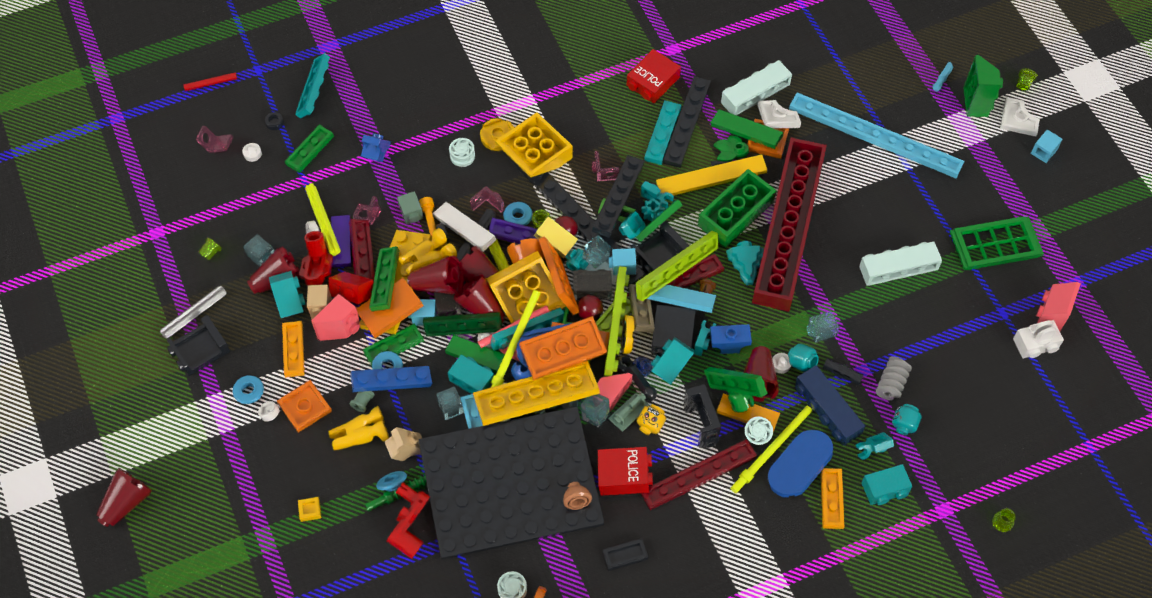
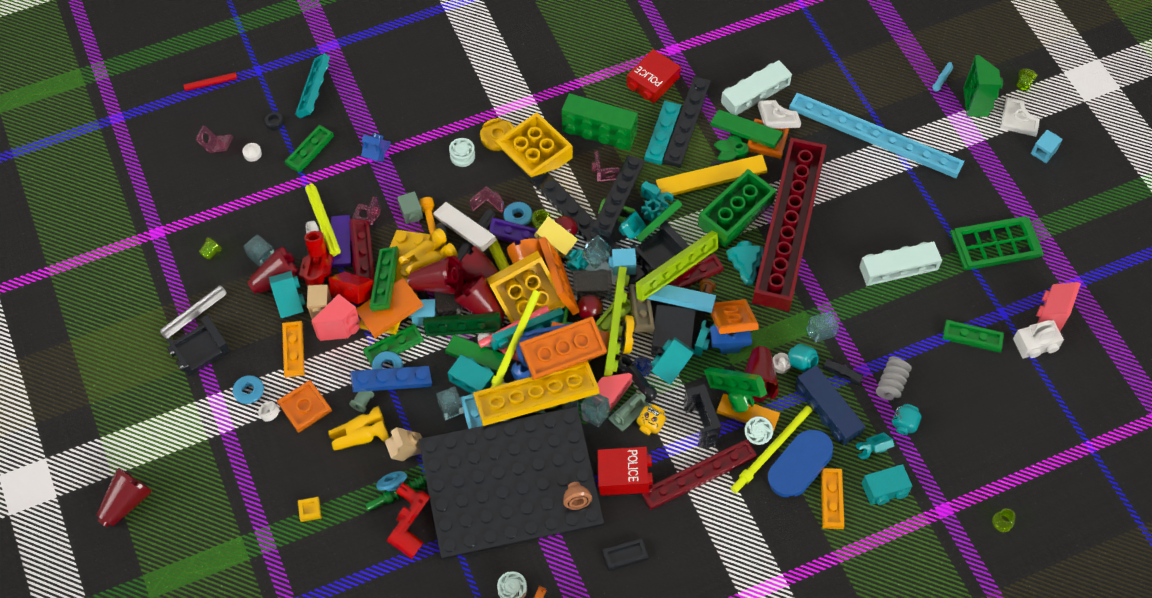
(599, 122): none -> green brick
(733, 316): none -> orange tile
(973, 336): none -> green tile

